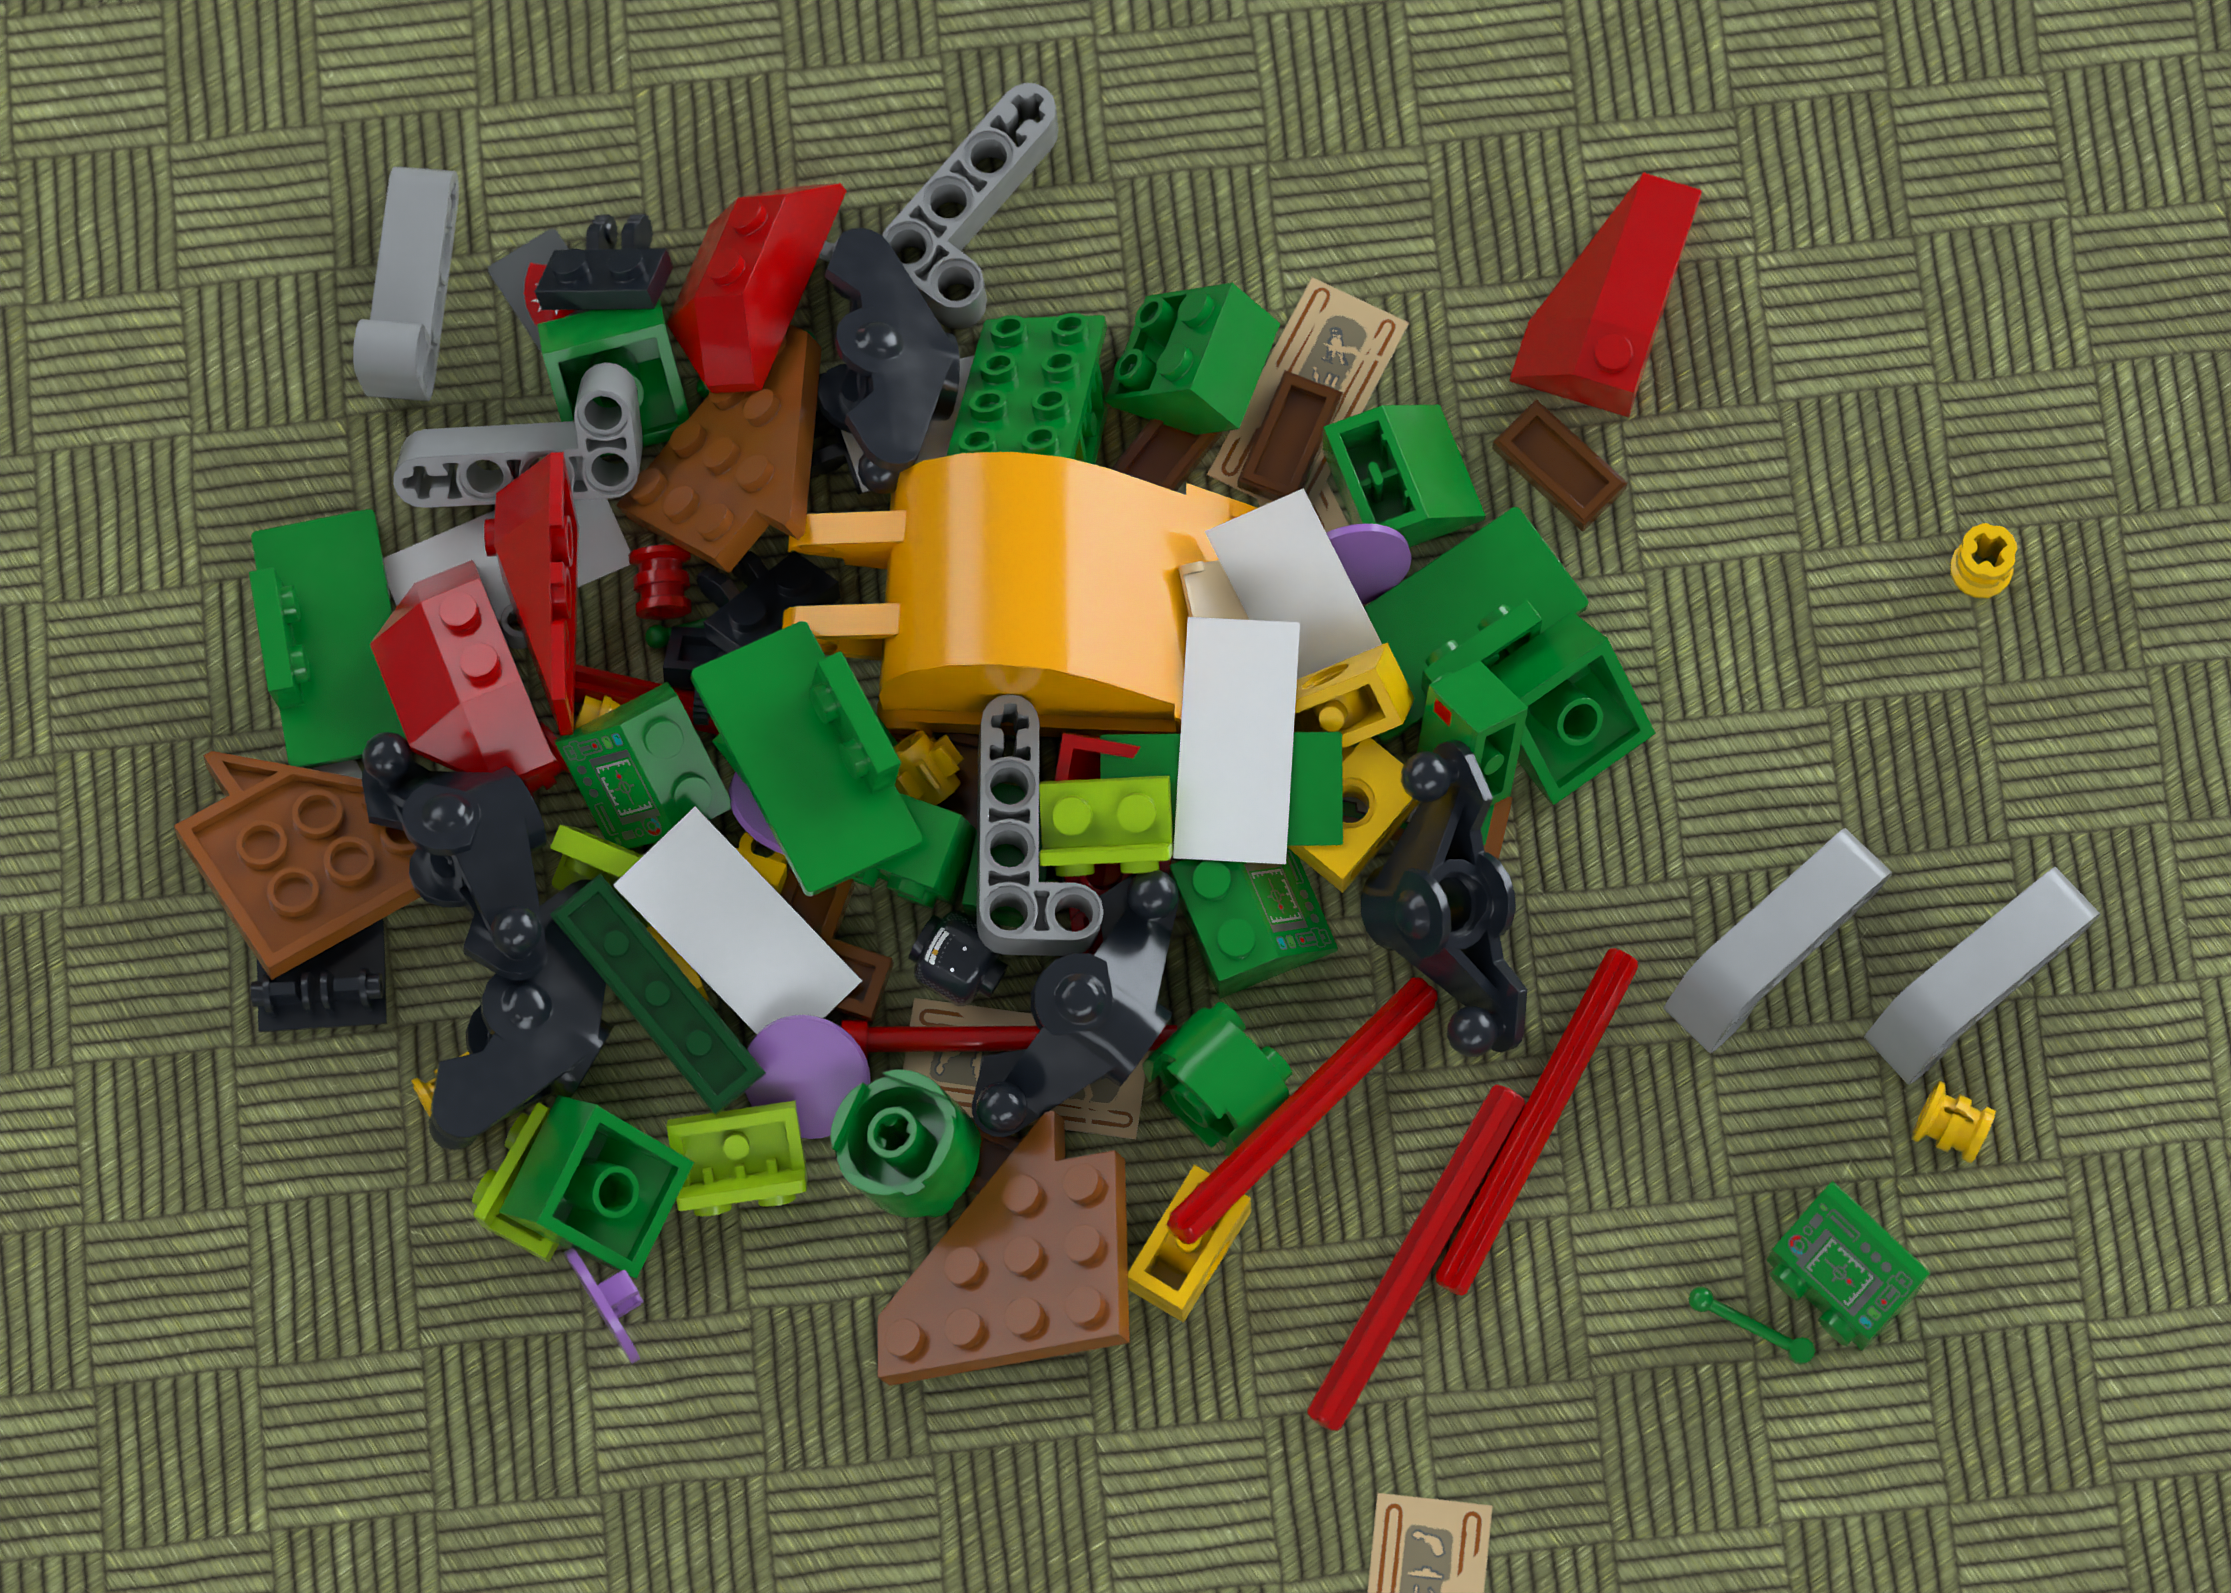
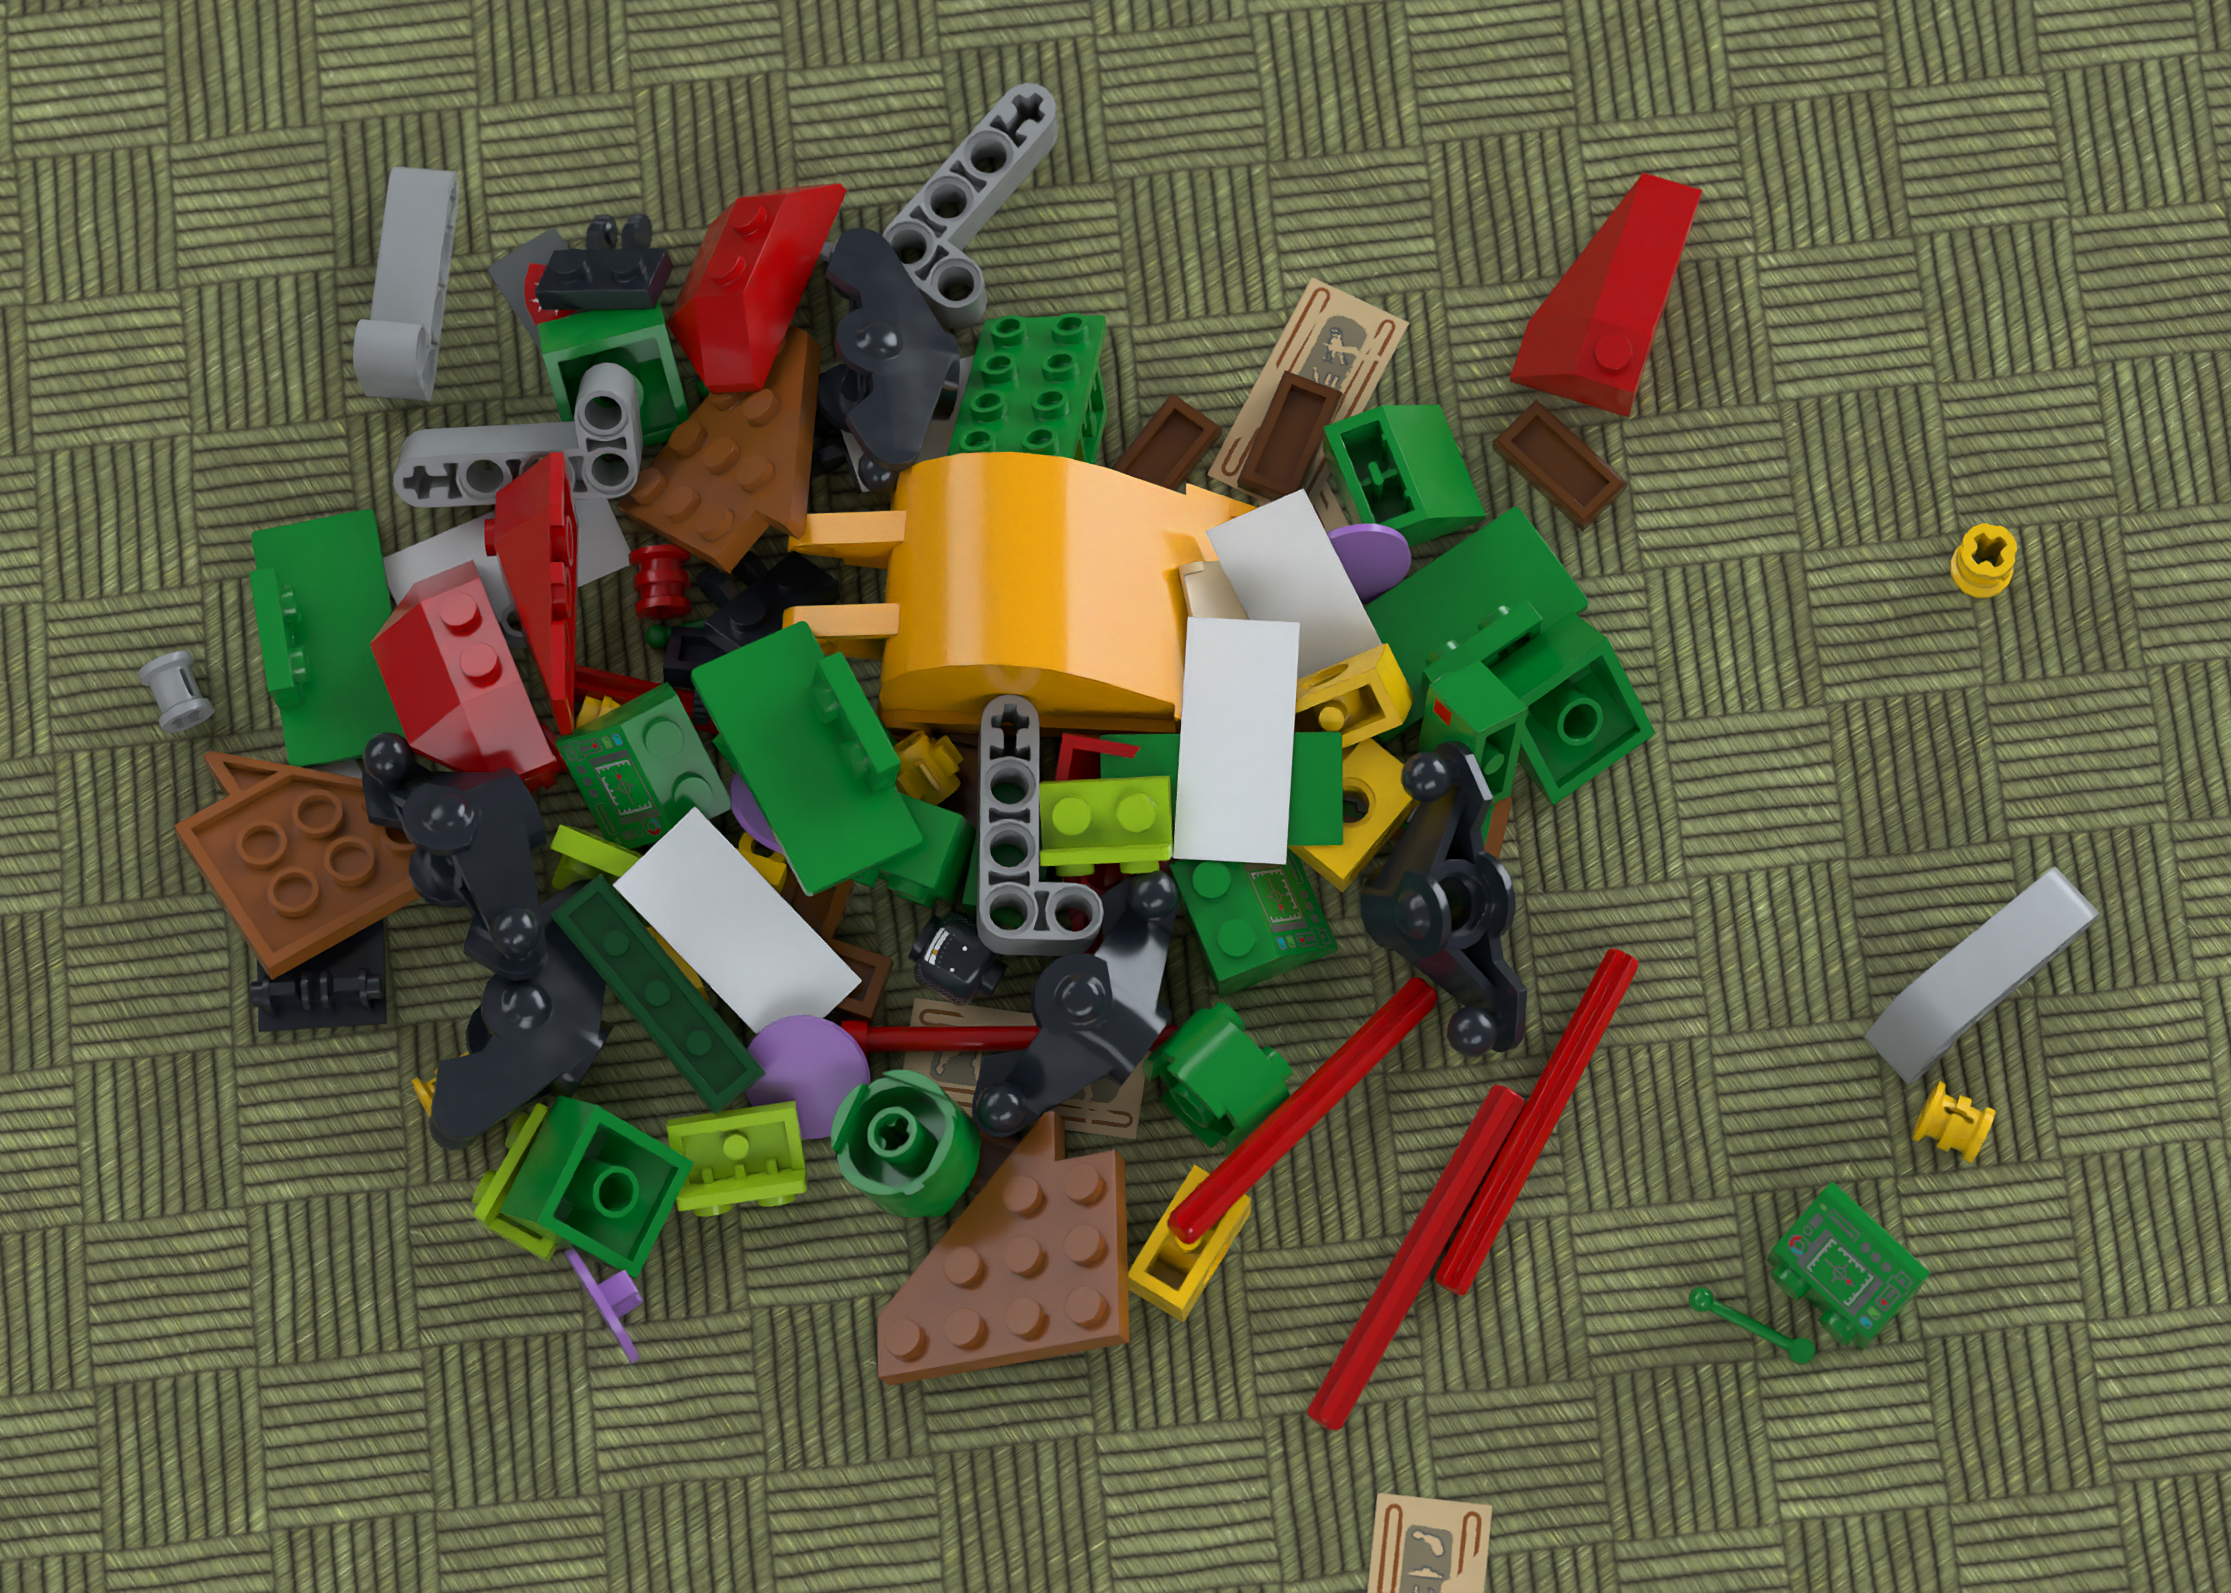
(176, 691): none -> light grey bush
(1194, 358): green slope -> none
(1775, 939): light grey beam -> none

